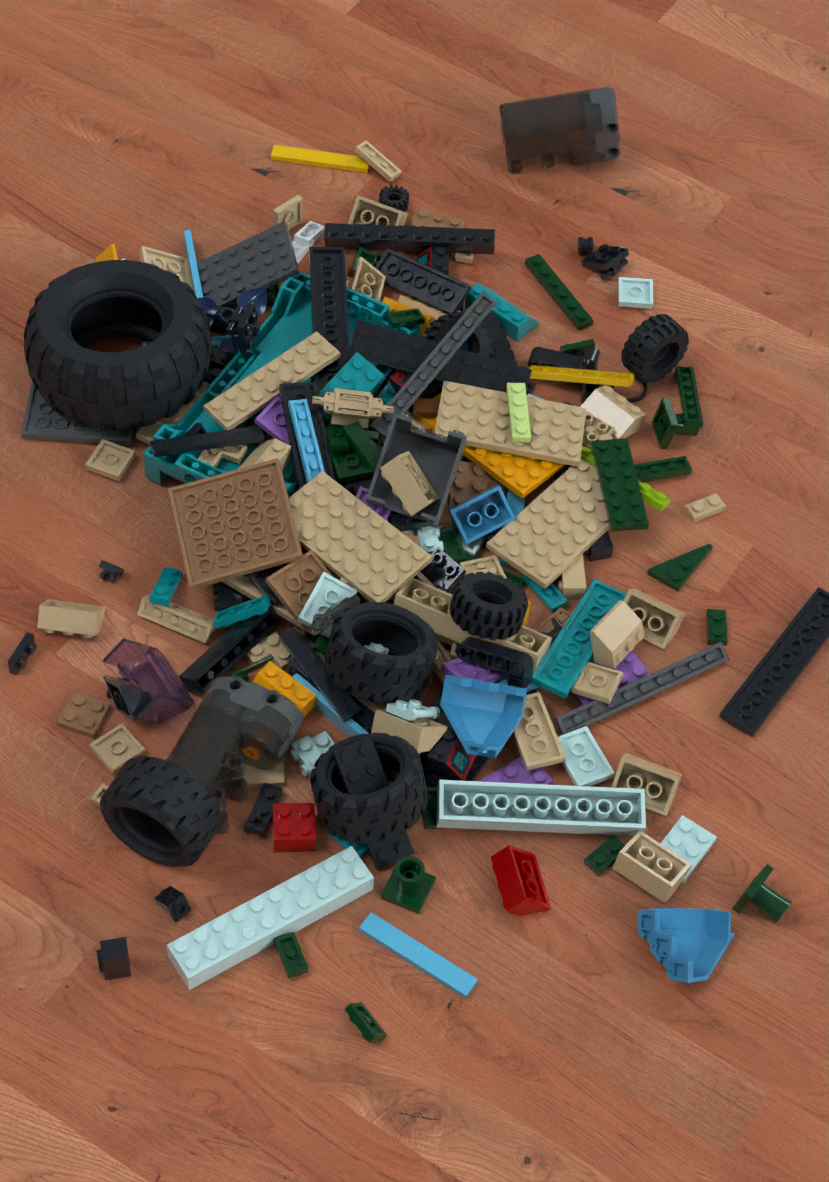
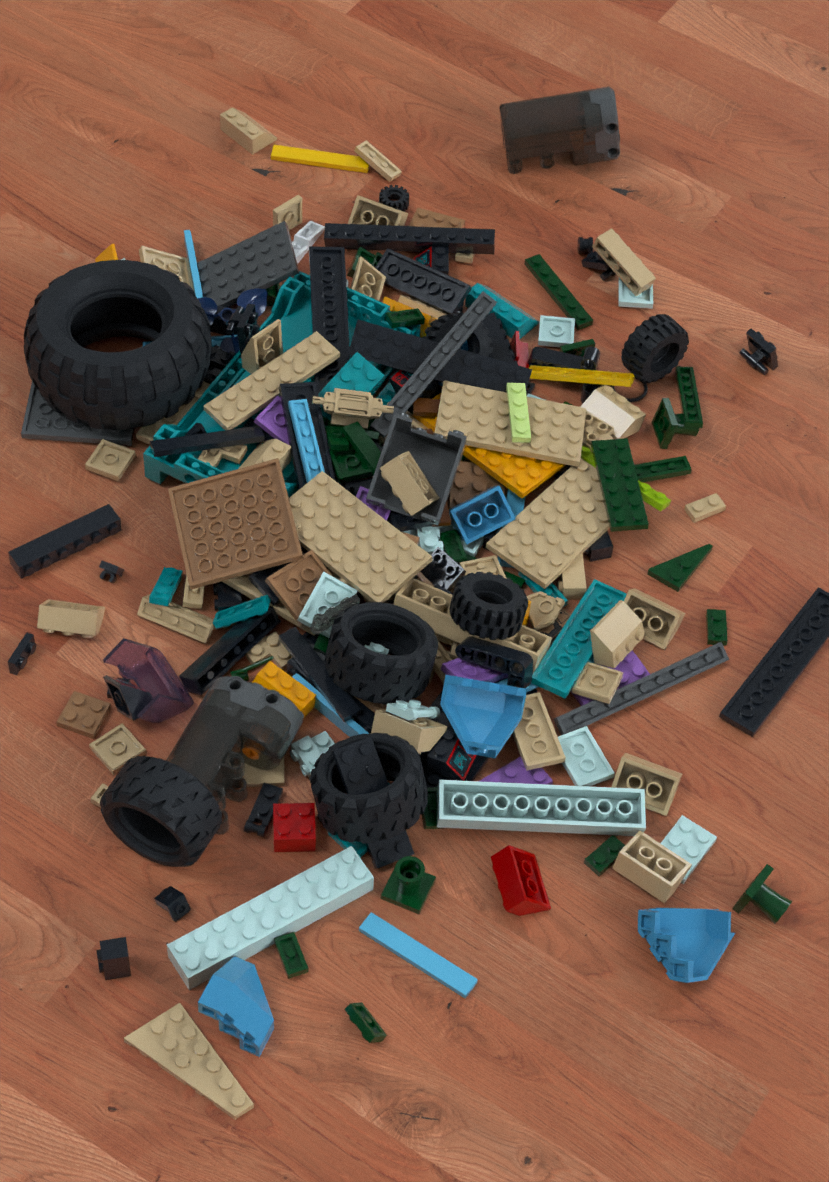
(65, 541): none -> black brick
(187, 1055): none -> tan wing
(194, 597): none -> tan plate
(239, 1005): none -> dark azure panel
(245, 130): none -> tan slope
(263, 347): none -> tan slope
(520, 350): none -> panel
(544, 609): none -> tan plate
(556, 331): none -> light aqua plate
(623, 262): none -> tan brick
(761, 351): none -> black plate

